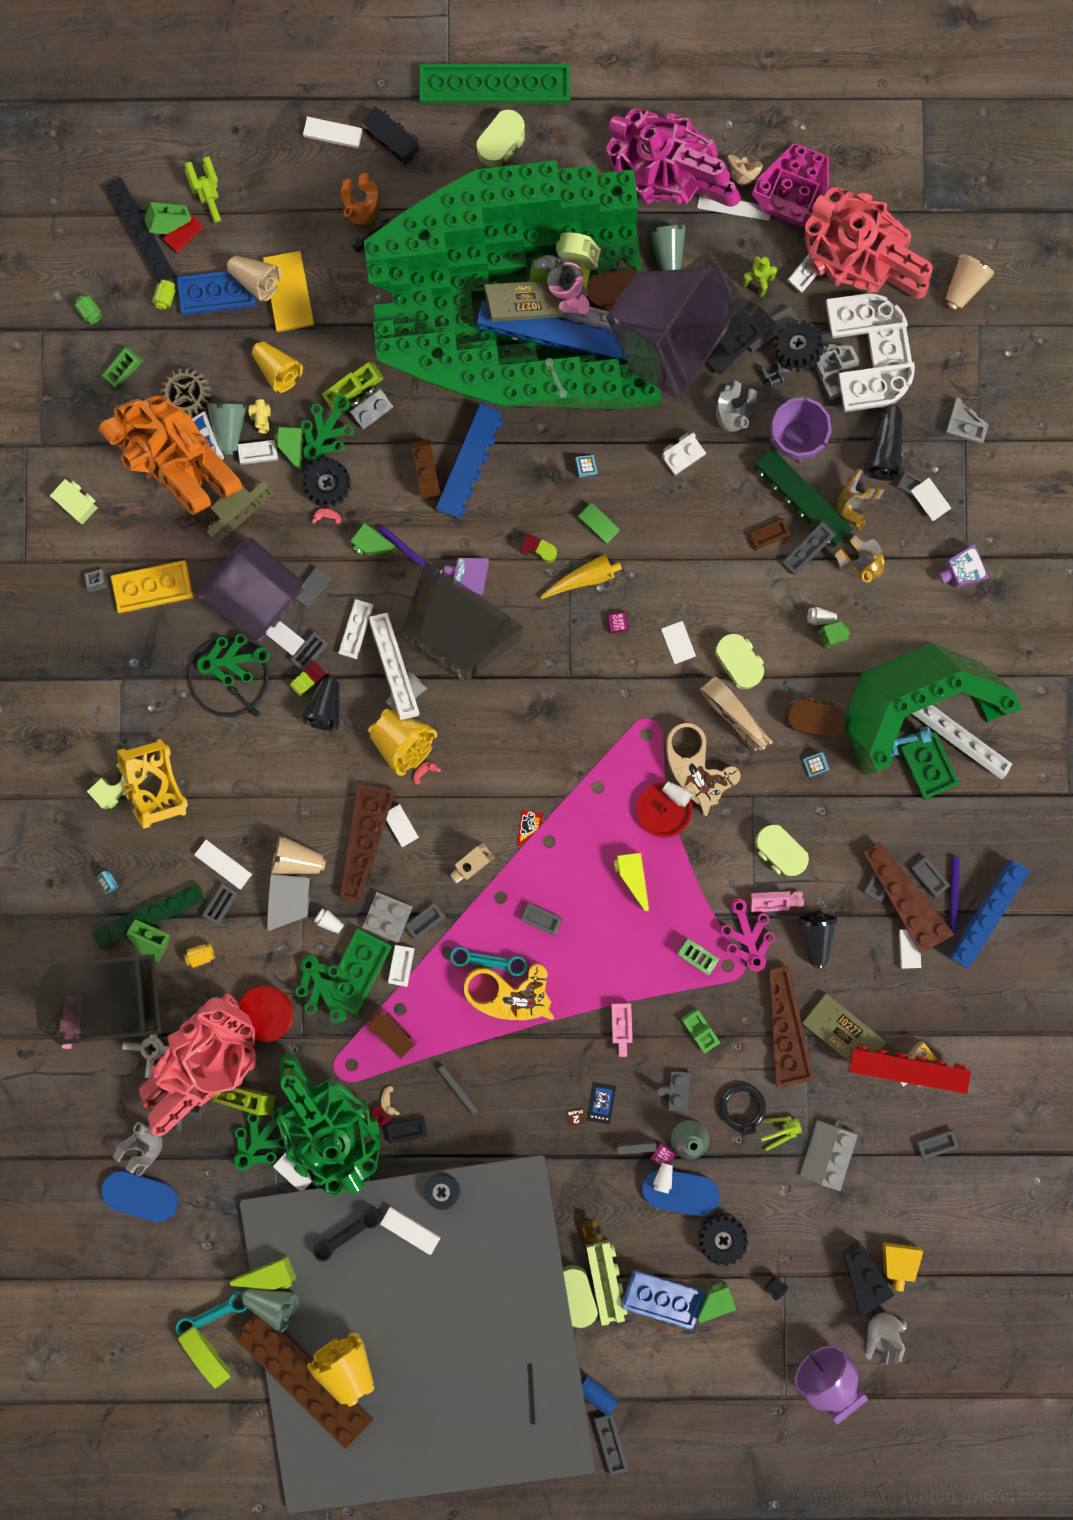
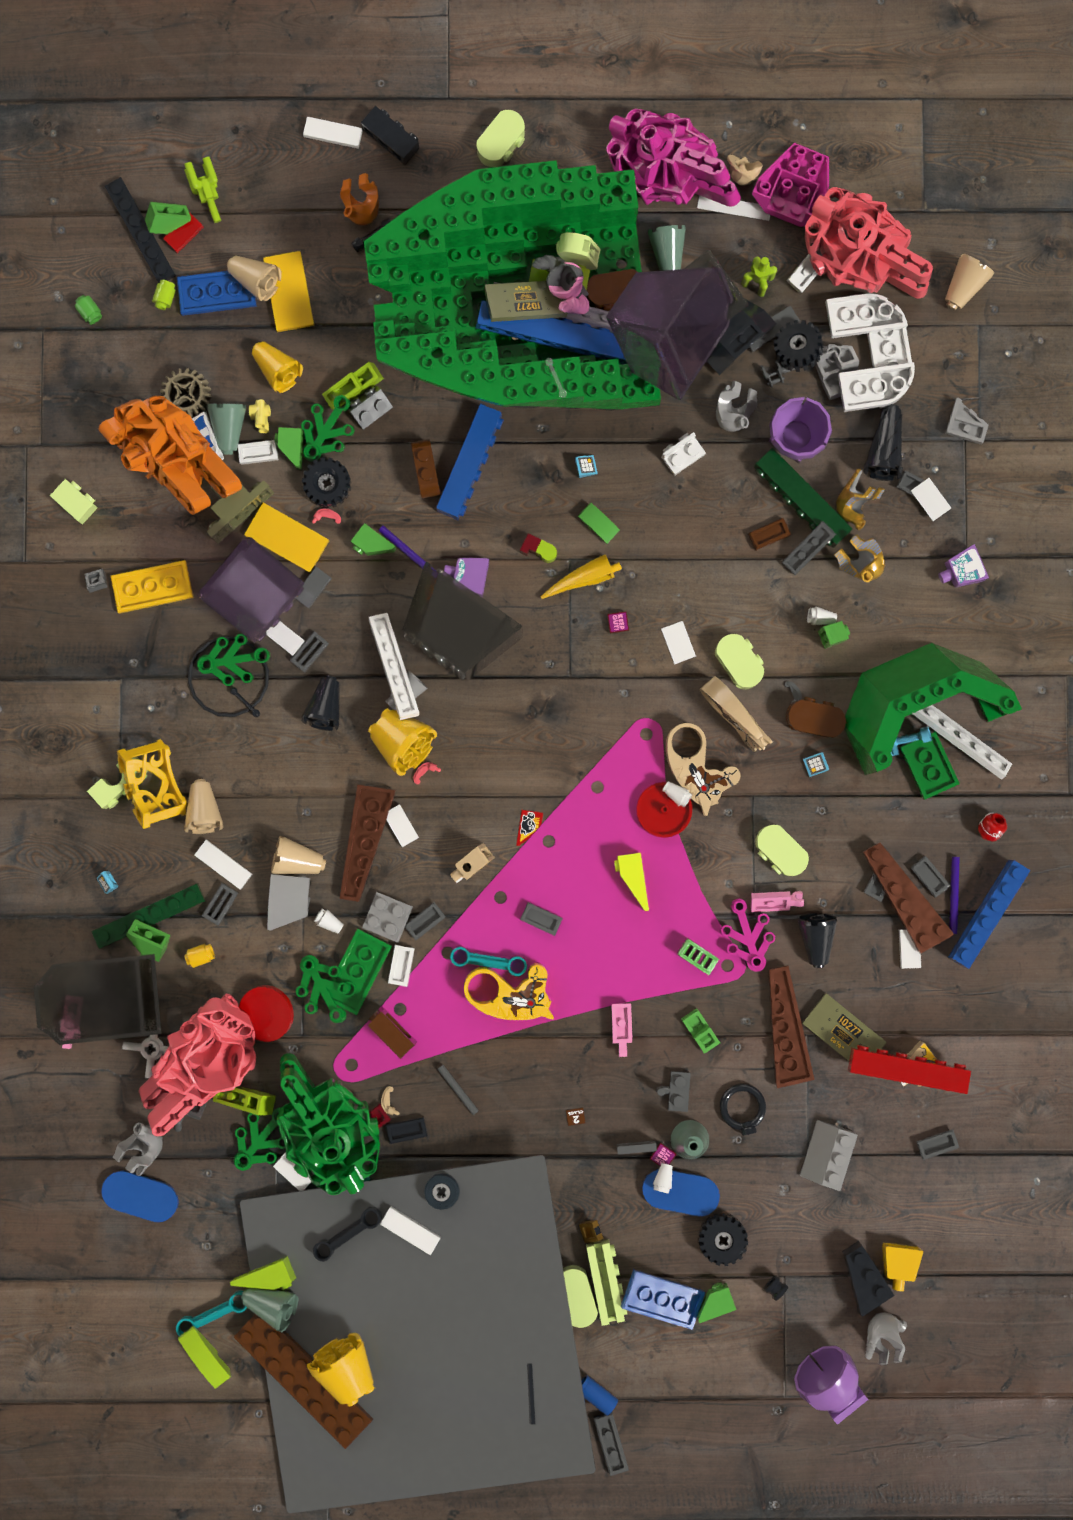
(137, 360): bright green slope -> none
(202, 809): none -> tan cone
(286, 537): none -> yellow tile
(308, 679): leg -> none
(355, 629): white tile -> none
(494, 83): green plate -> none
(601, 1103): black sticker -> none
(790, 1129): lime plant -> none
(992, 827): none -> red head

